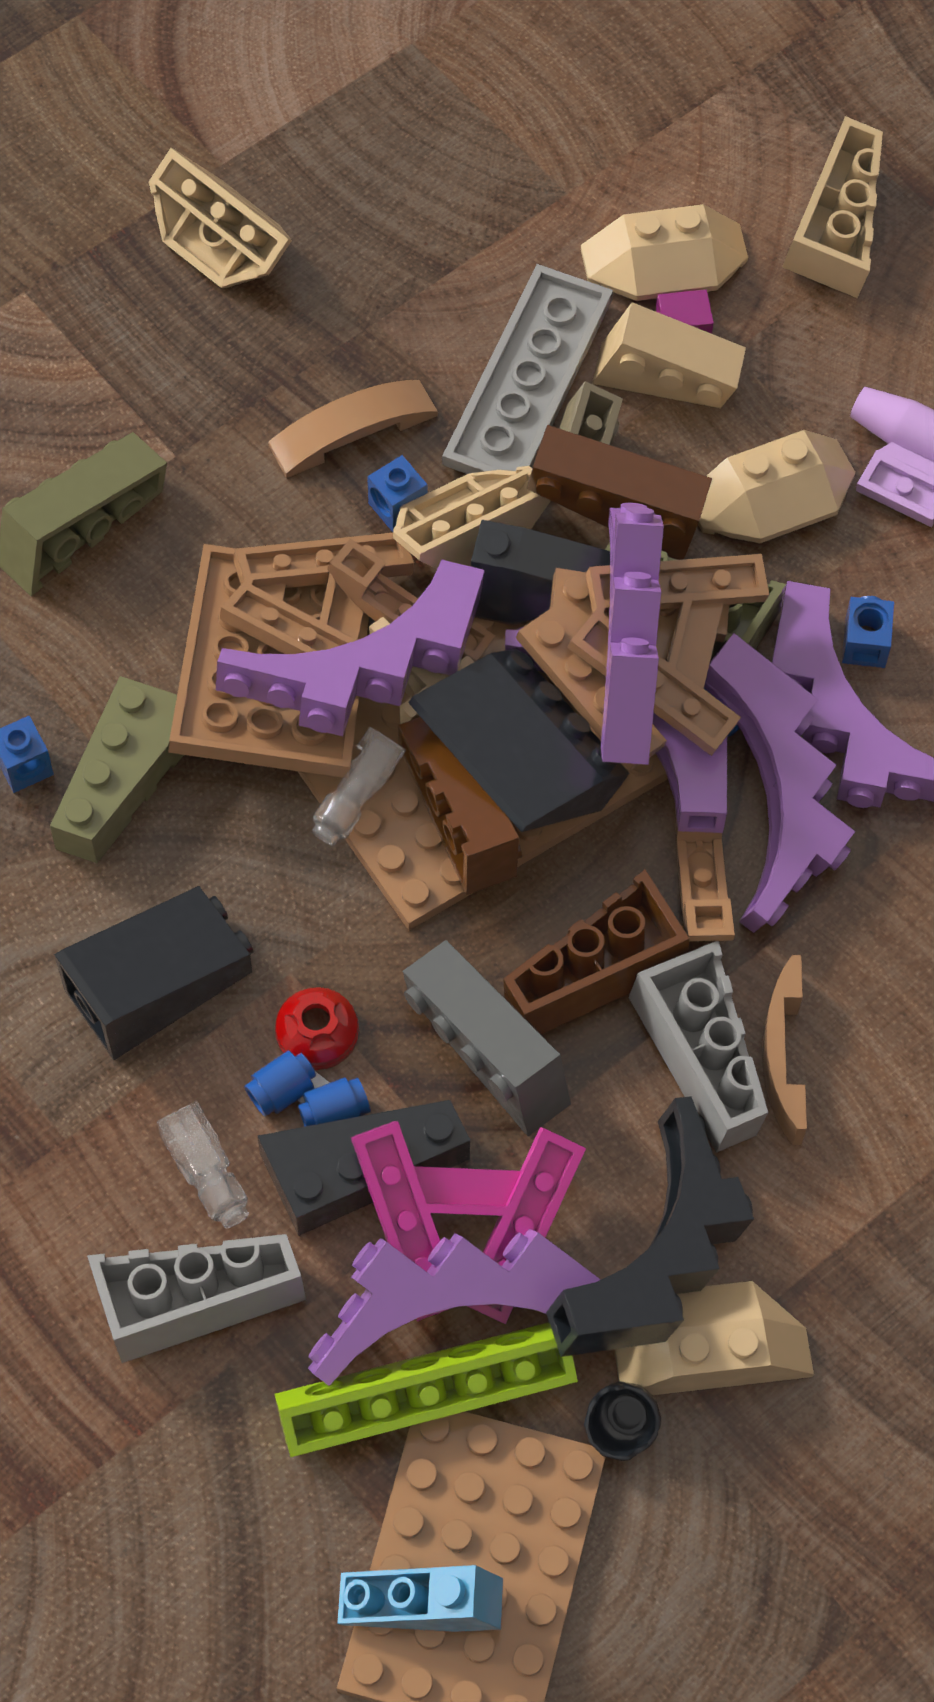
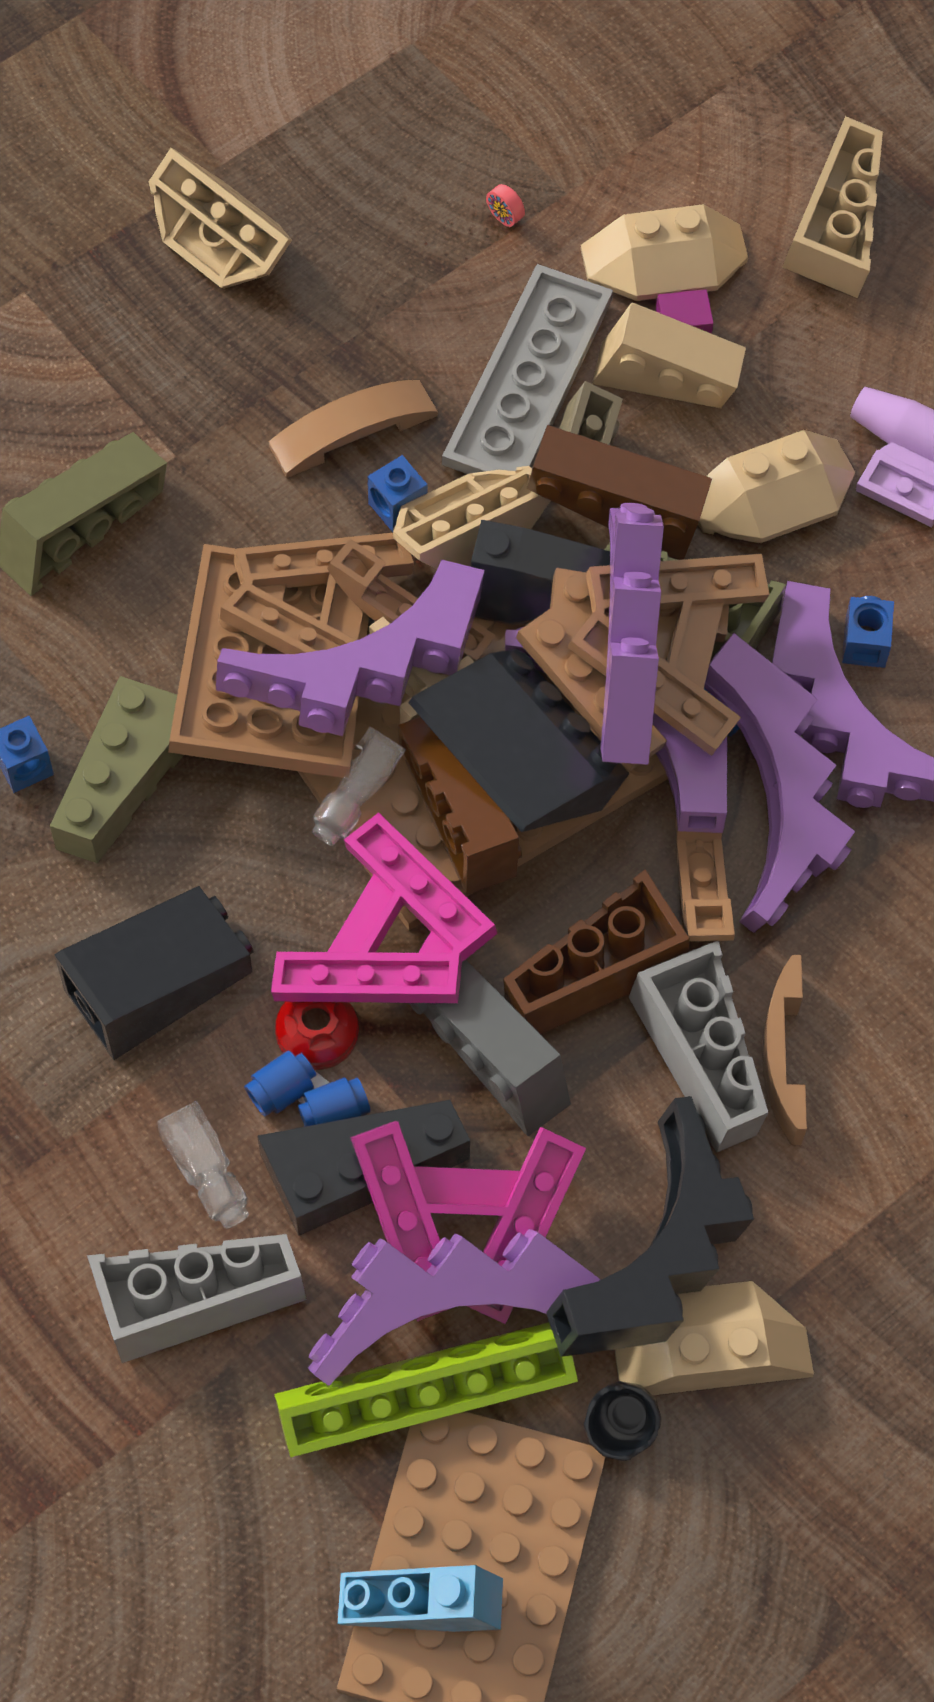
(353, 967): none -> dark pink plate
(505, 205): none -> coral tile

